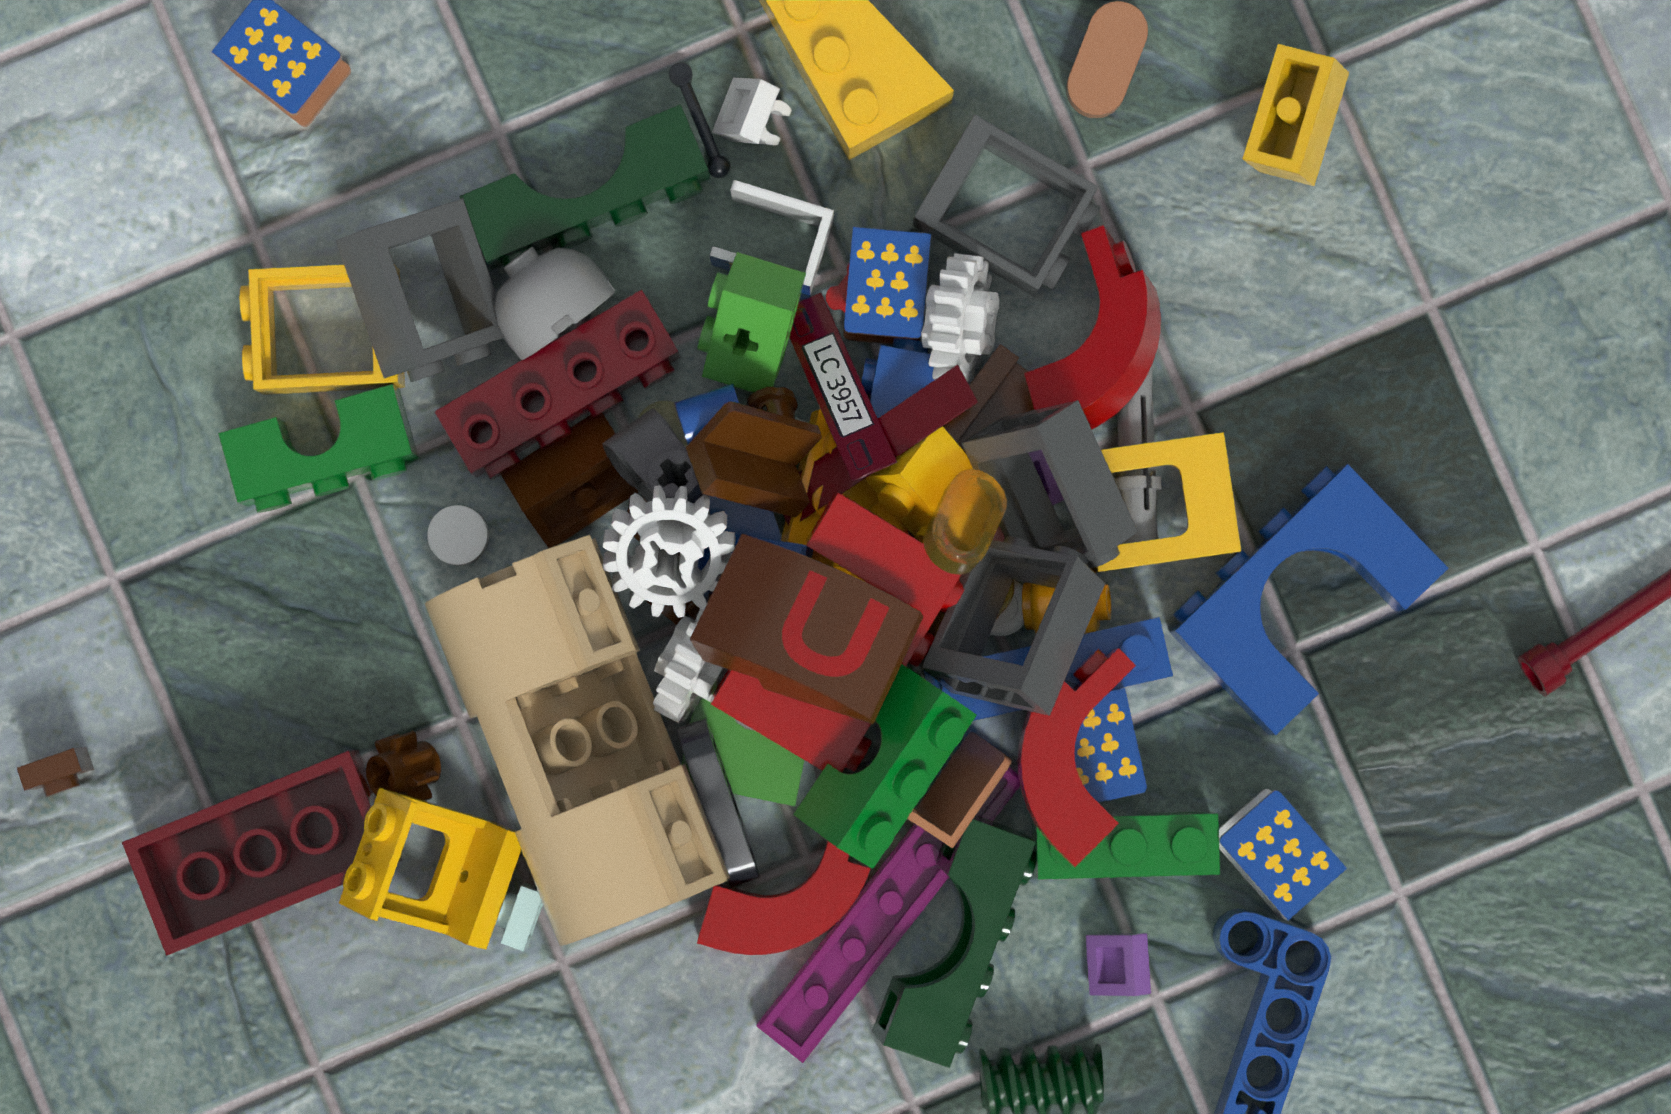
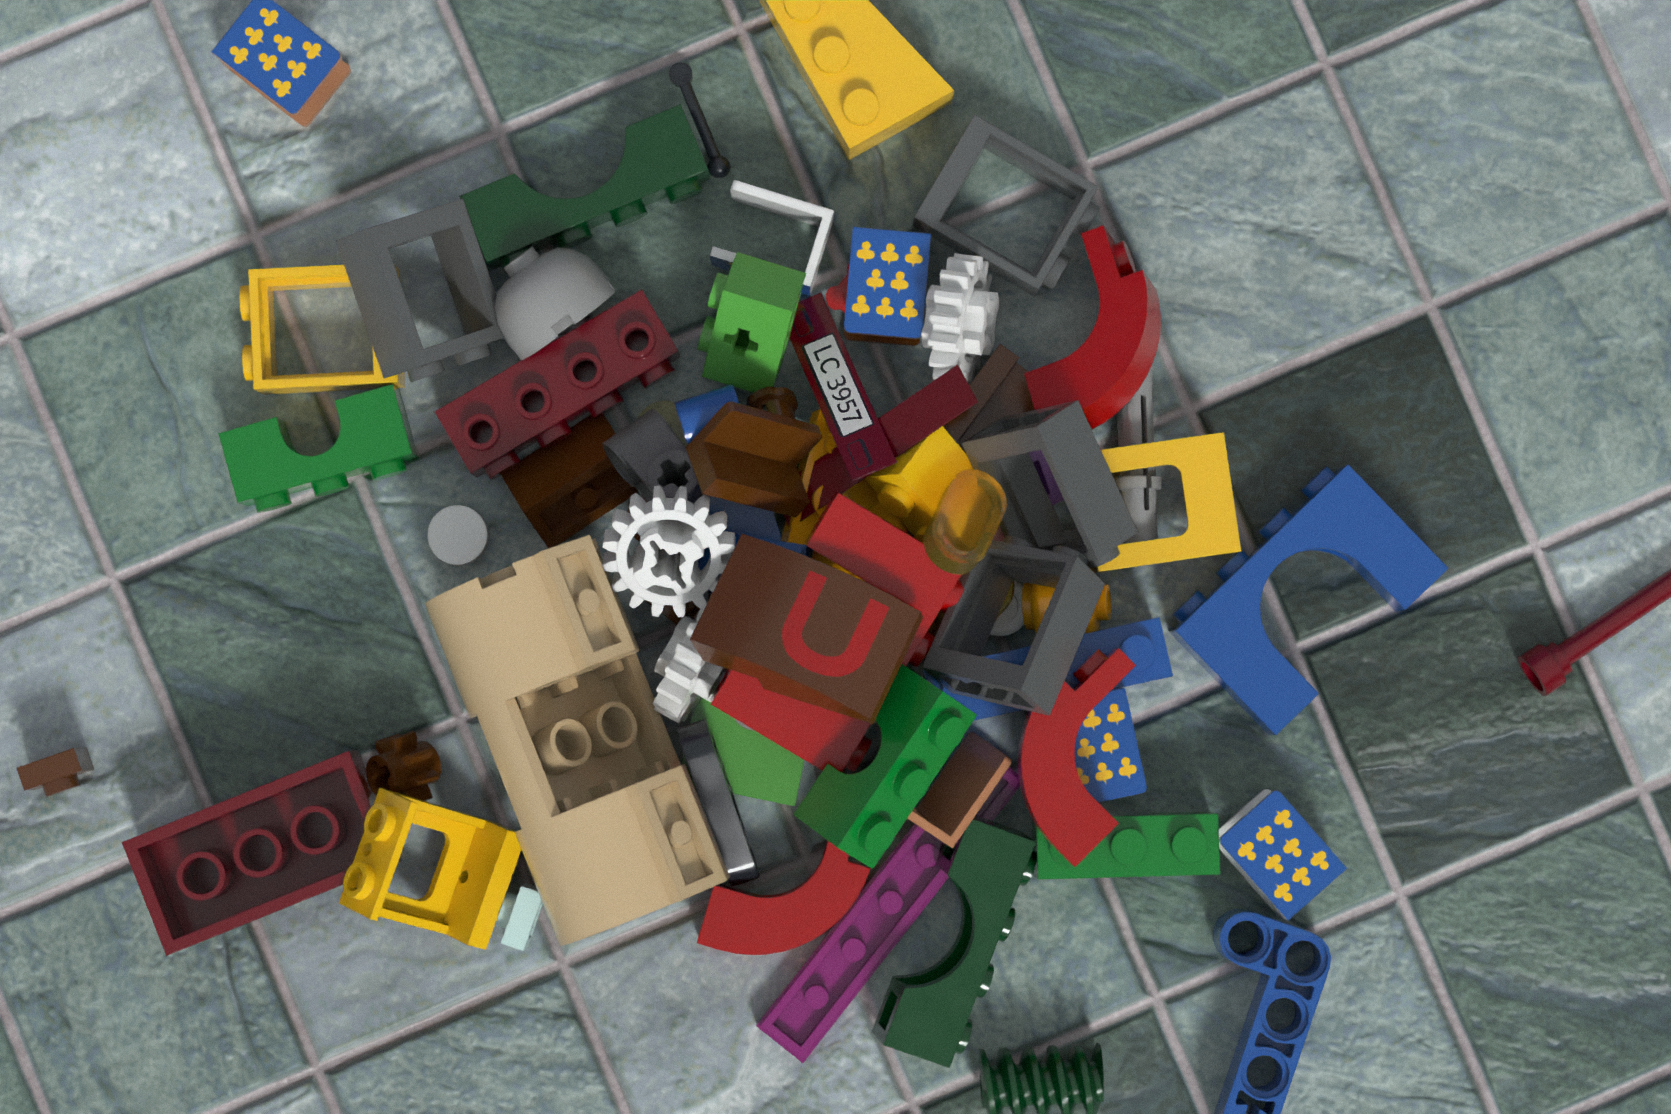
(748, 110): white tile -> none
(896, 374): blue brick -> none
(1107, 59): nougat tile -> none
(1118, 964): medium lavender plate -> none
(1296, 114): yellow brick -> none

